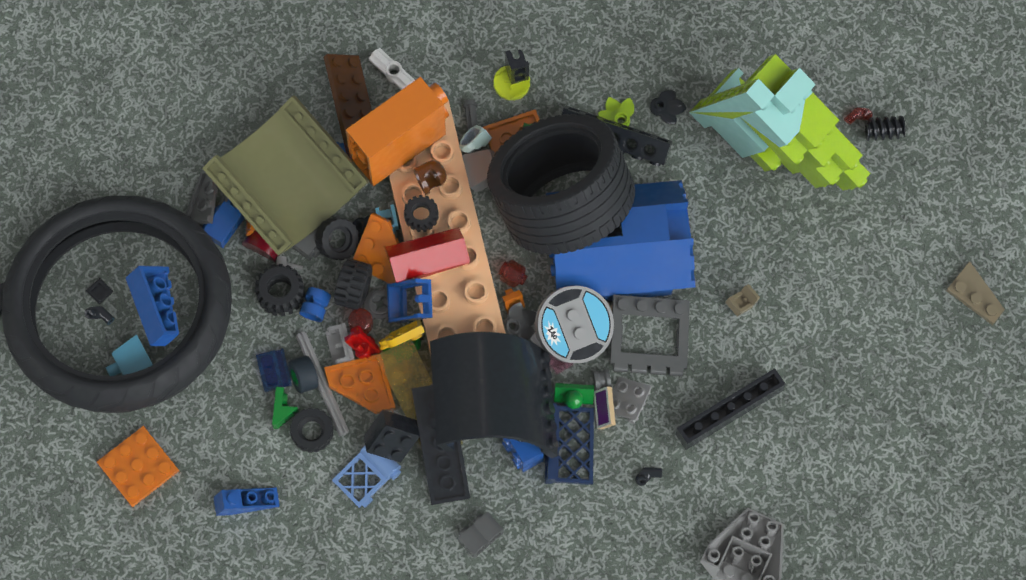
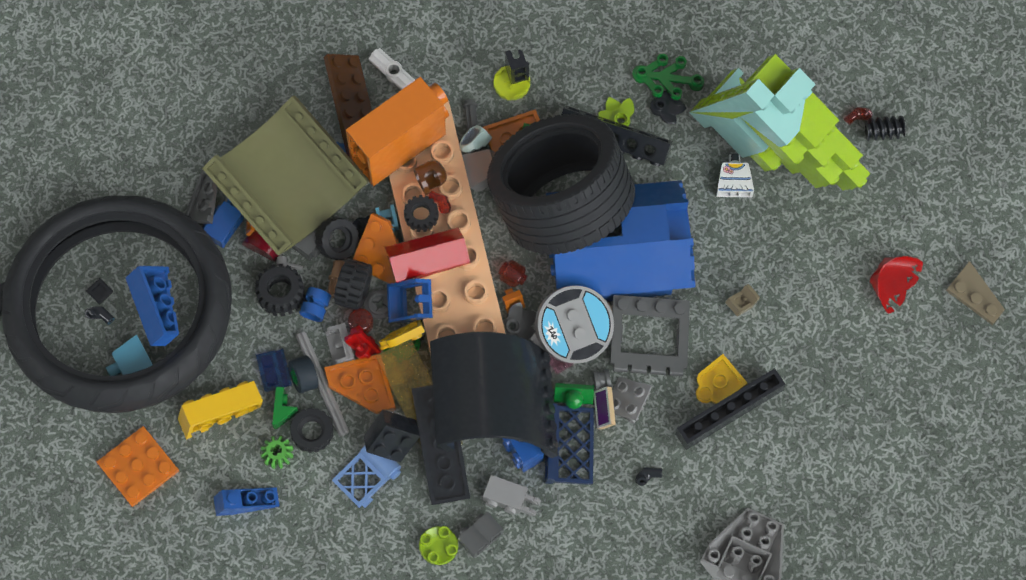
(218, 407): none -> yellow wedge
(272, 447): none -> bright green gear
(337, 265): none -> medium nougat axle
(438, 545): none -> lime dish
(442, 201): none -> clear red arm
(508, 496): none -> light grey hinge
(665, 77): none -> green plant
(718, 381): none -> yellow plate
(735, 179): none -> white torso
(891, 279): none -> red piece

